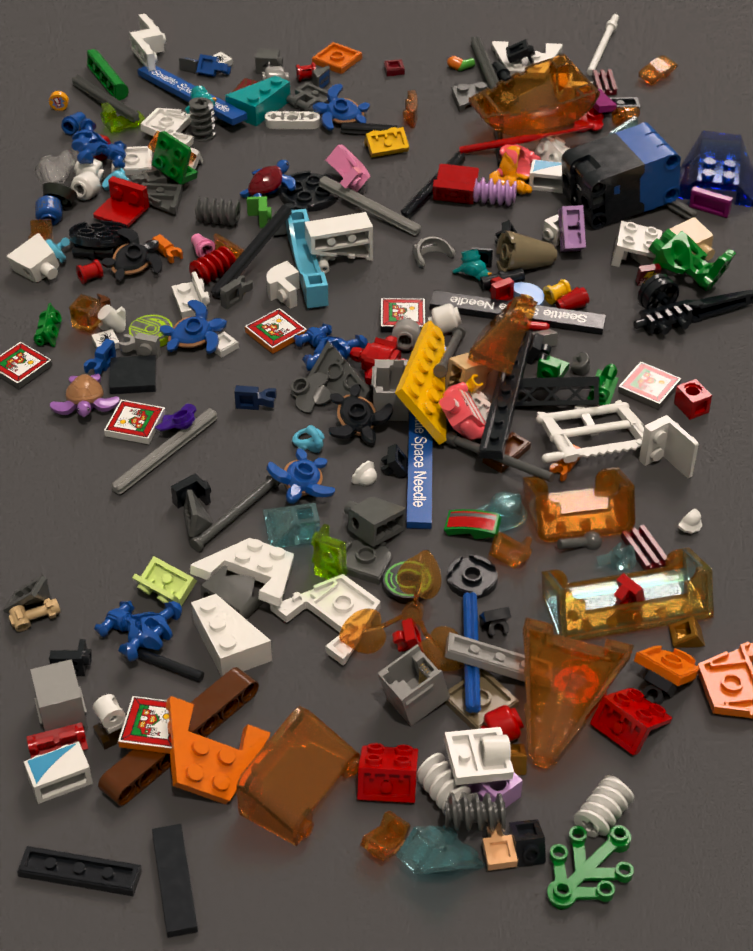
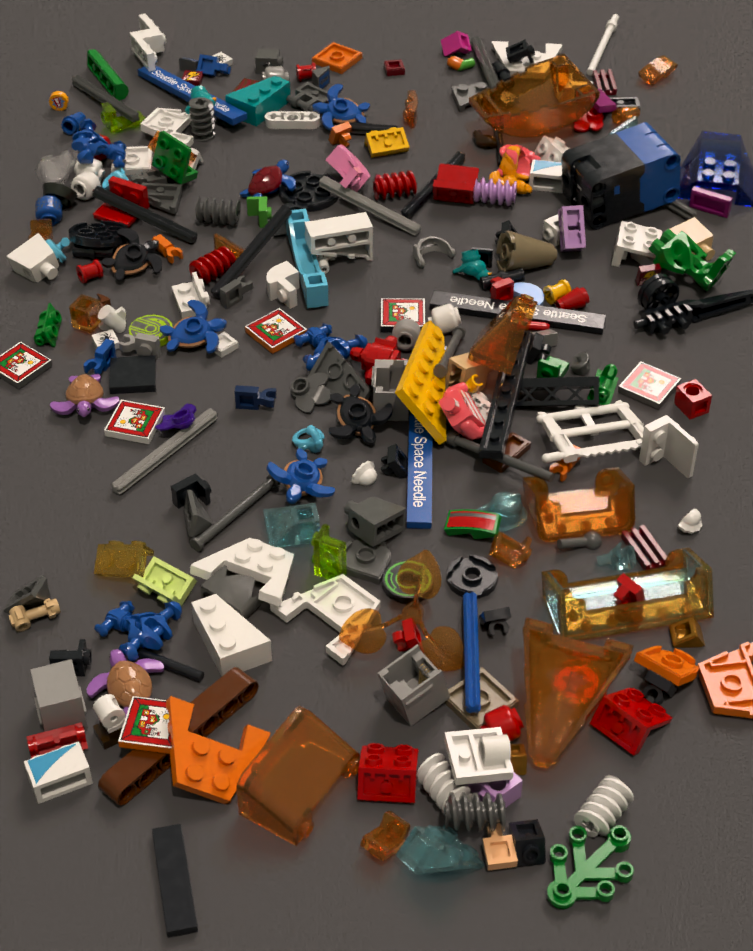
(79, 871): black tile -> none
(122, 559): none -> clear yellow bracket
(125, 679): none -> medium nougat animal
(145, 214): none -> black axle
(193, 77): none -> dark red tile
(202, 245): bright pink cone -> none
(340, 134): none -> orange tile
(393, 184): none -> red piece
(456, 42): none -> dark pink panel
(484, 141): none -> dark brown arm
(485, 656): light grey tile -> none
(517, 140): red piece -> none

